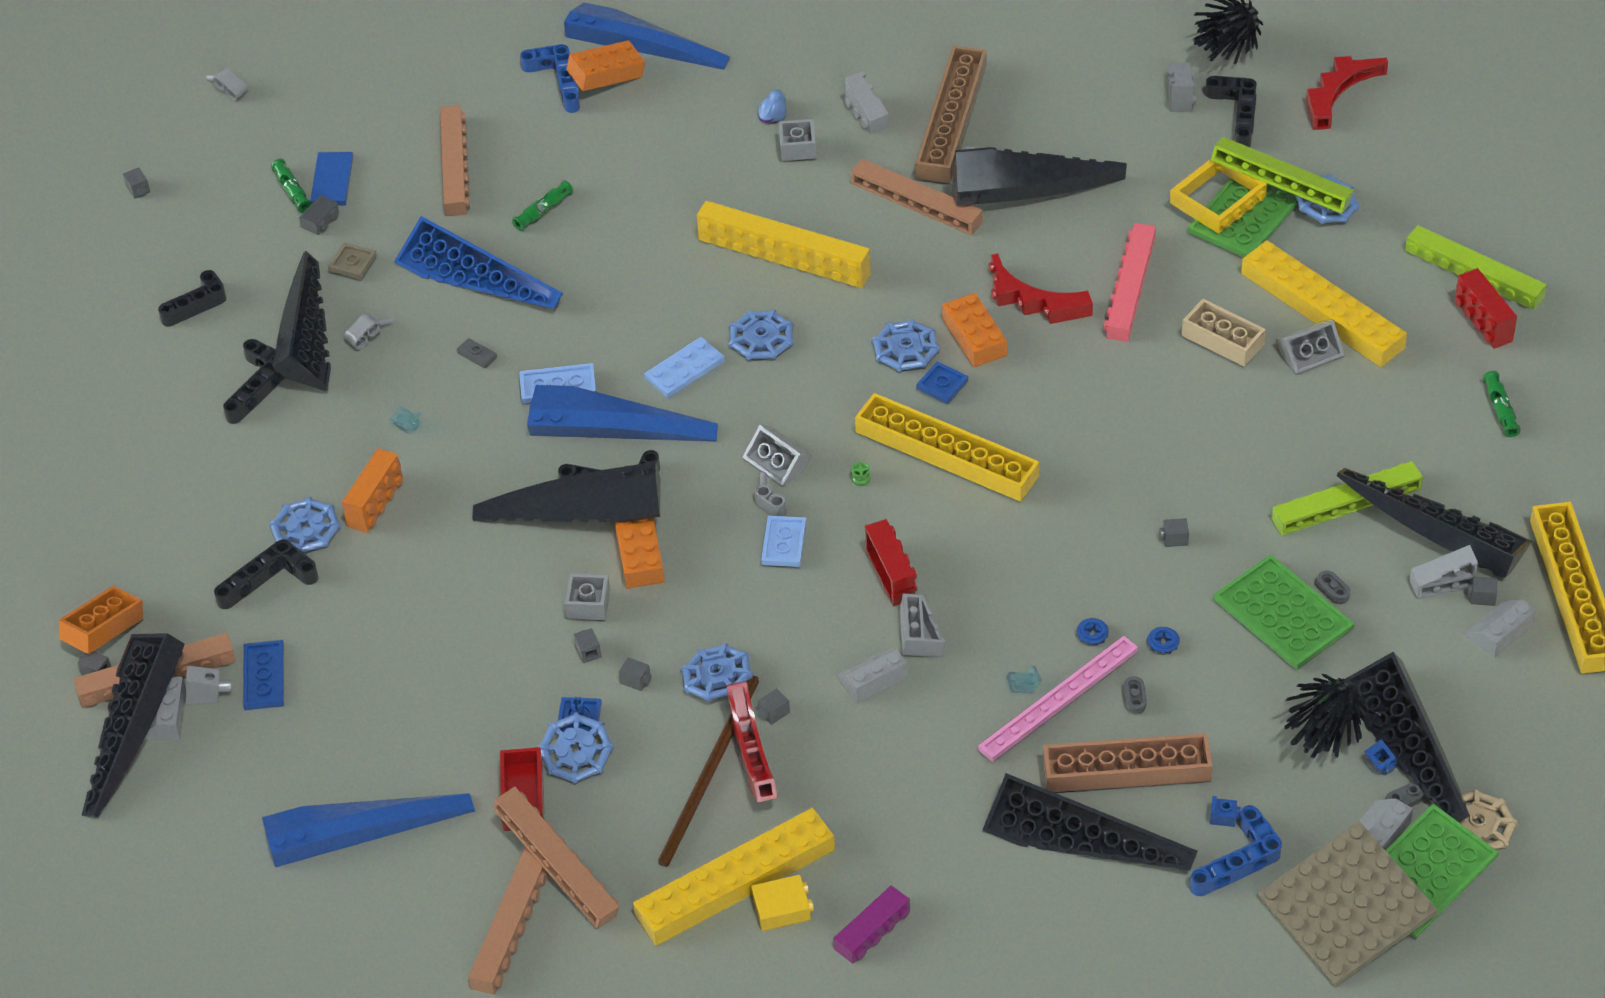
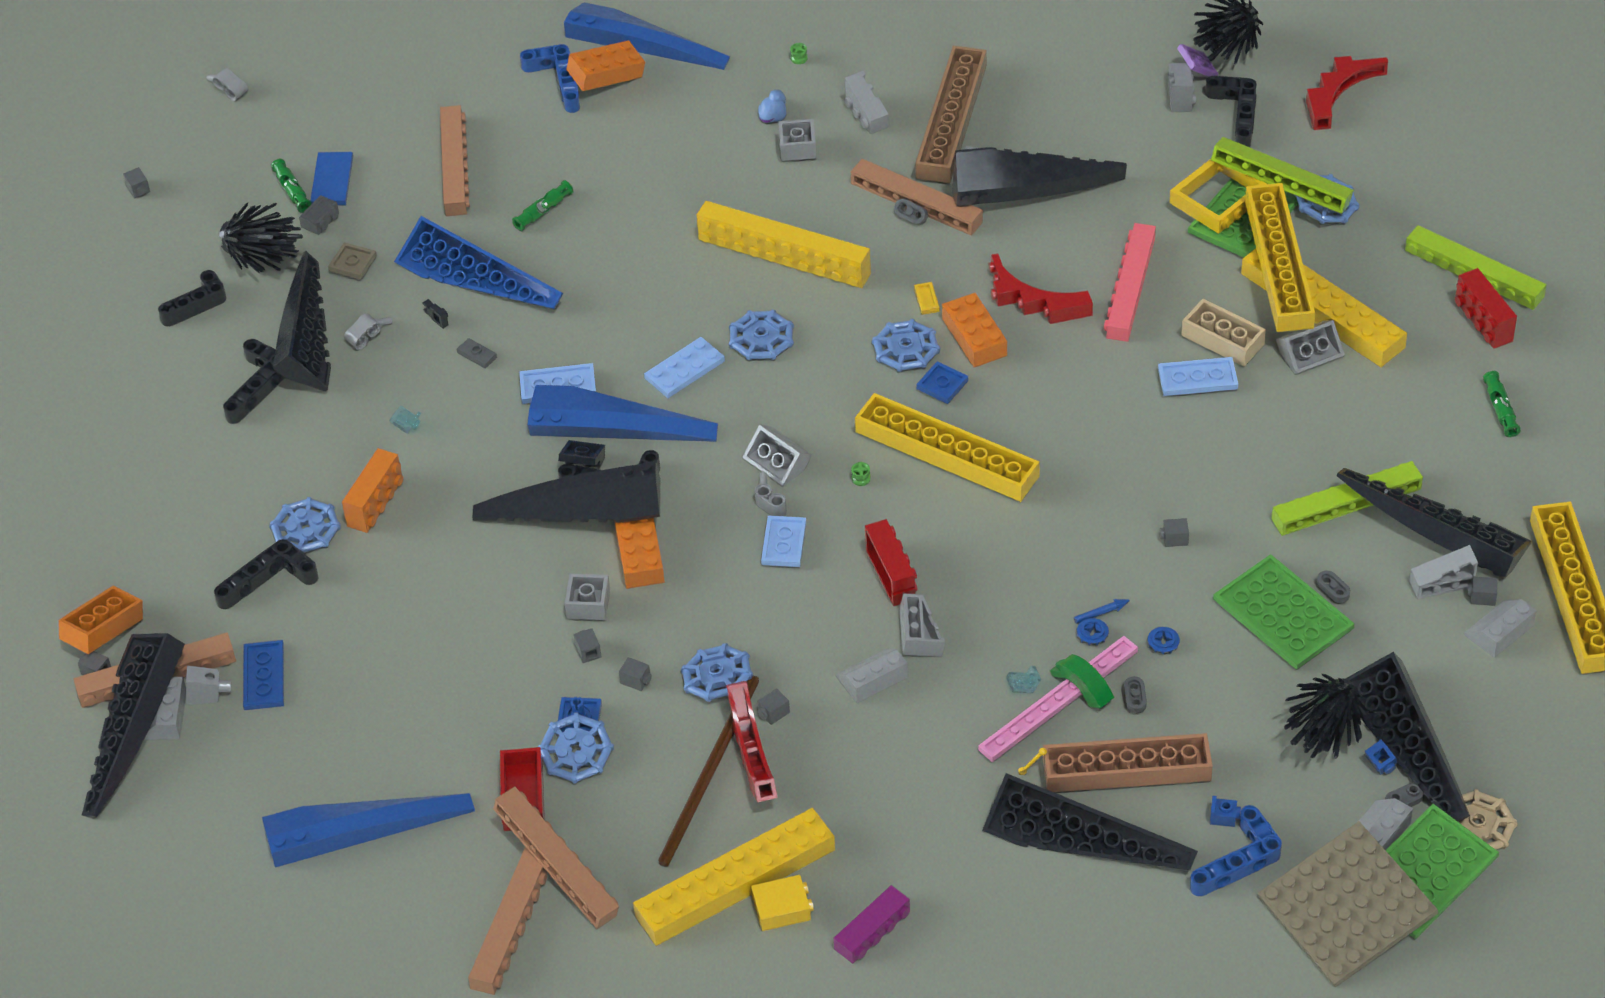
(258, 237): none -> black plant
(438, 314): none -> black plate
(582, 453): none -> black plate
(798, 53): none -> bright green wheel
(912, 211): none -> dark grey plate
(926, 298): none -> yellow tile
(1023, 770): none -> yellow hinge
(1086, 678): none -> green arch
(1117, 604): none -> blue piece
(1197, 60): none -> medium lavender tile
(1197, 376): none -> light blue plate
(1280, 257): none -> yellow brick

